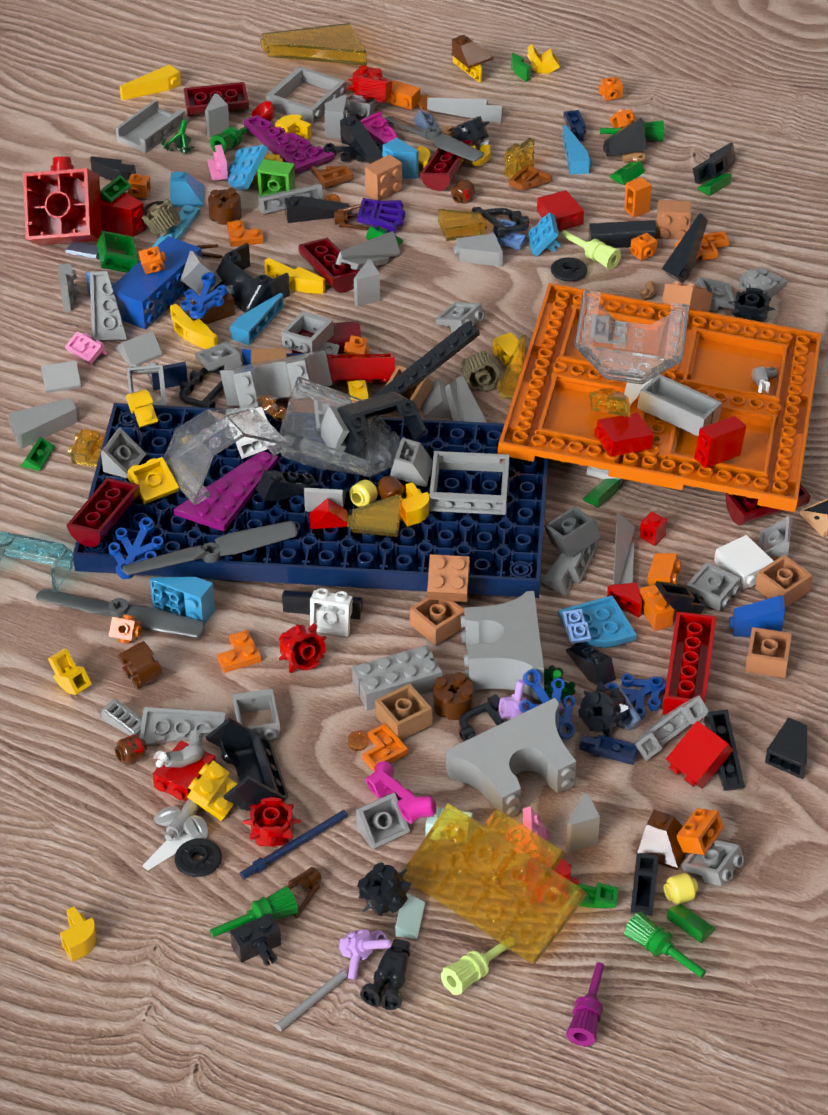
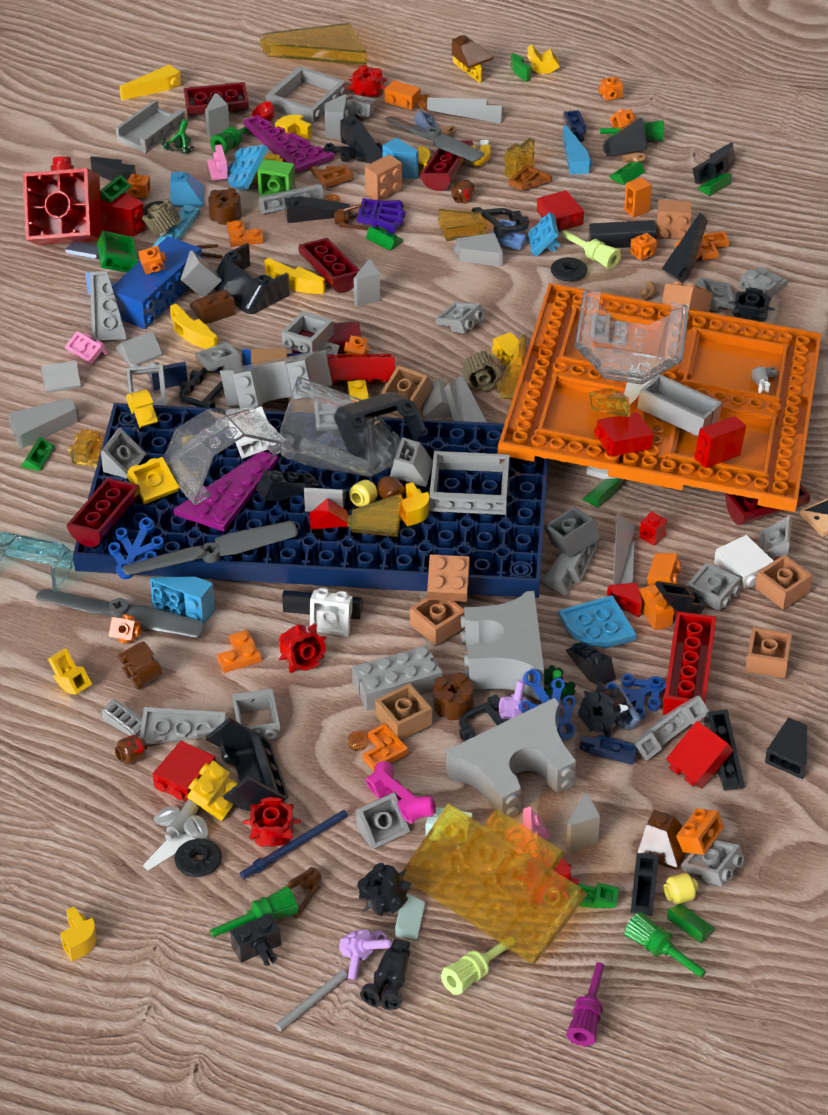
(67, 285): light grey plate -> none
(186, 756): light grey arm -> none
(200, 309): blue plant -> none
(253, 322): dark azure slope -> none
(271, 407): clear orange plate -> none
(334, 429): light grey slope -> none
(374, 87): red brick -> none
(376, 249): light grey wedge -> none
(378, 128): dark pink wing -> none
(431, 360): black plate -> none
(471, 130): black brick -> none
(576, 626): light blue slope -> none
(763, 614): blue slope -> none

